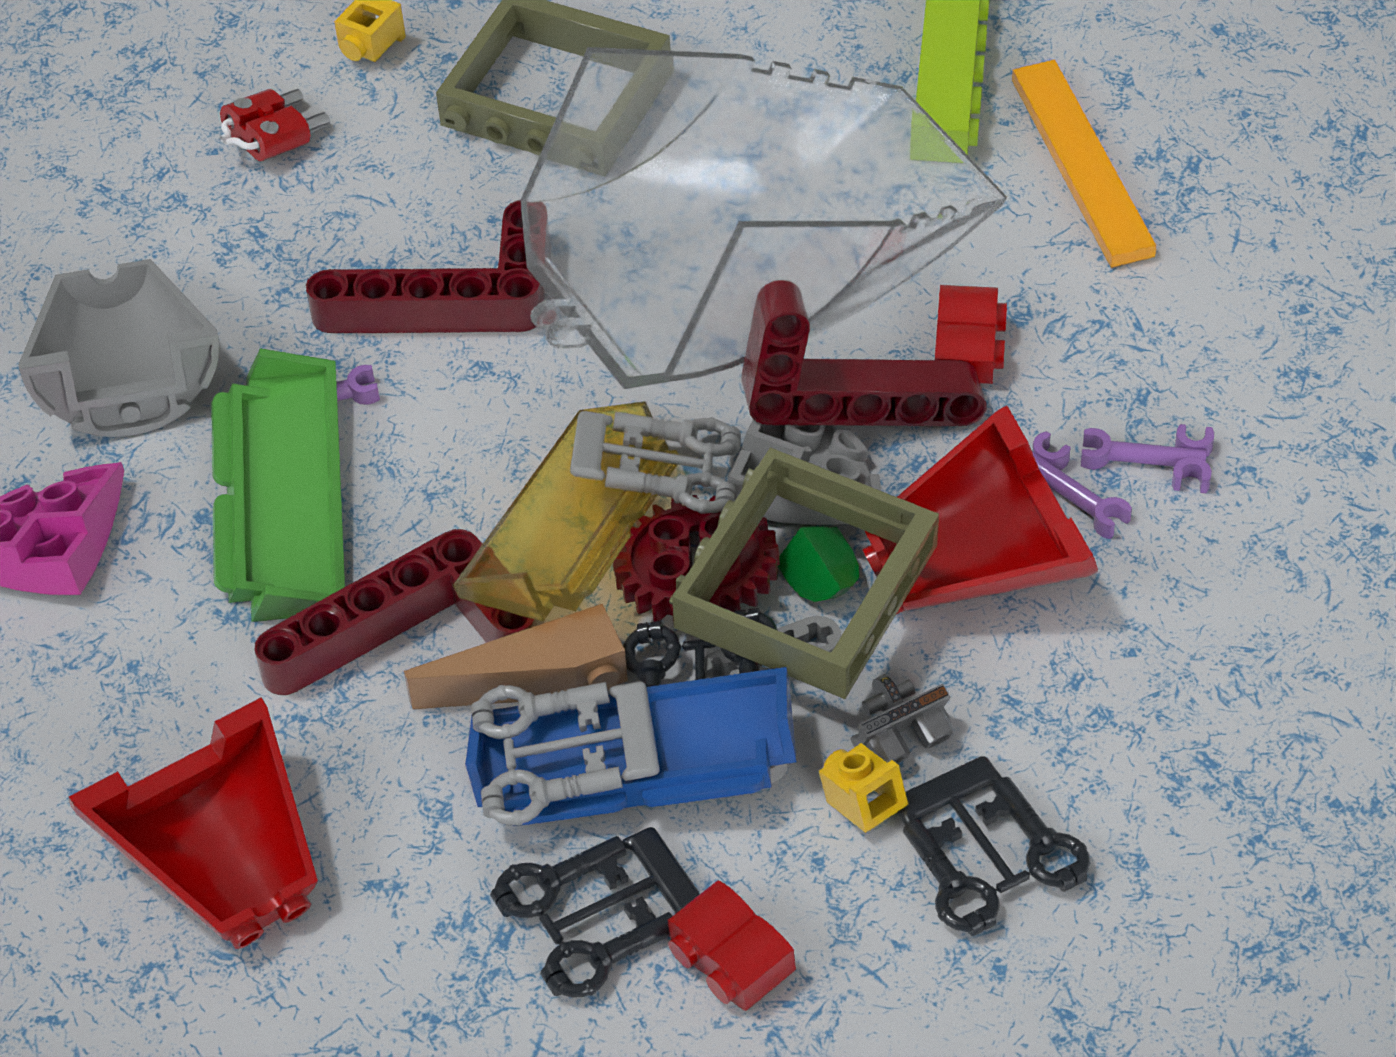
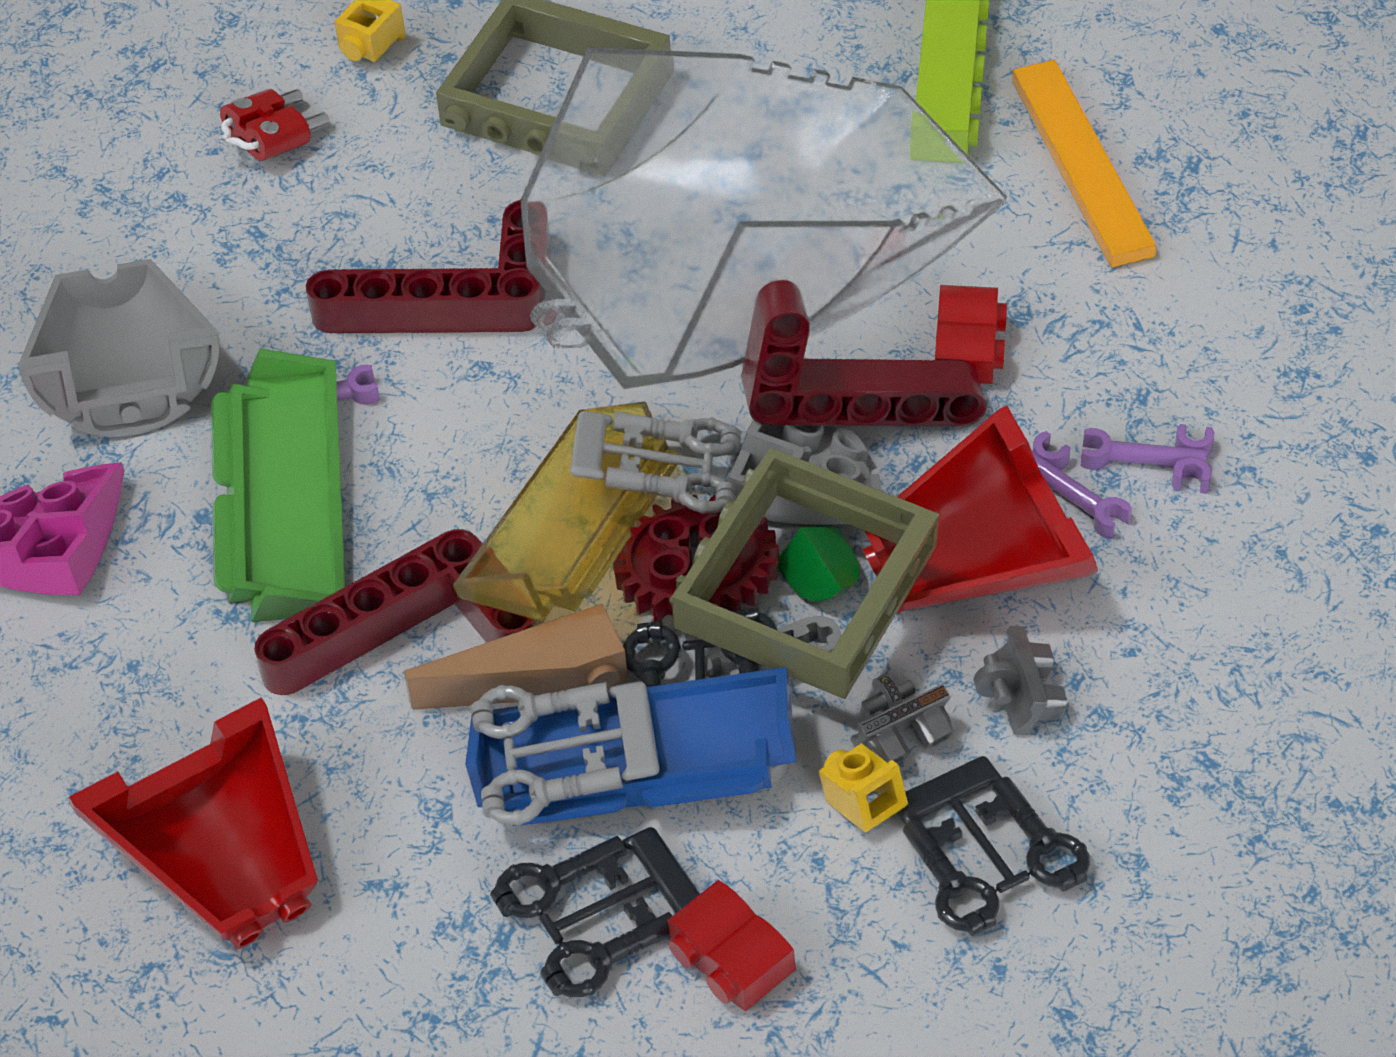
(1015, 681): none -> flat silver hips

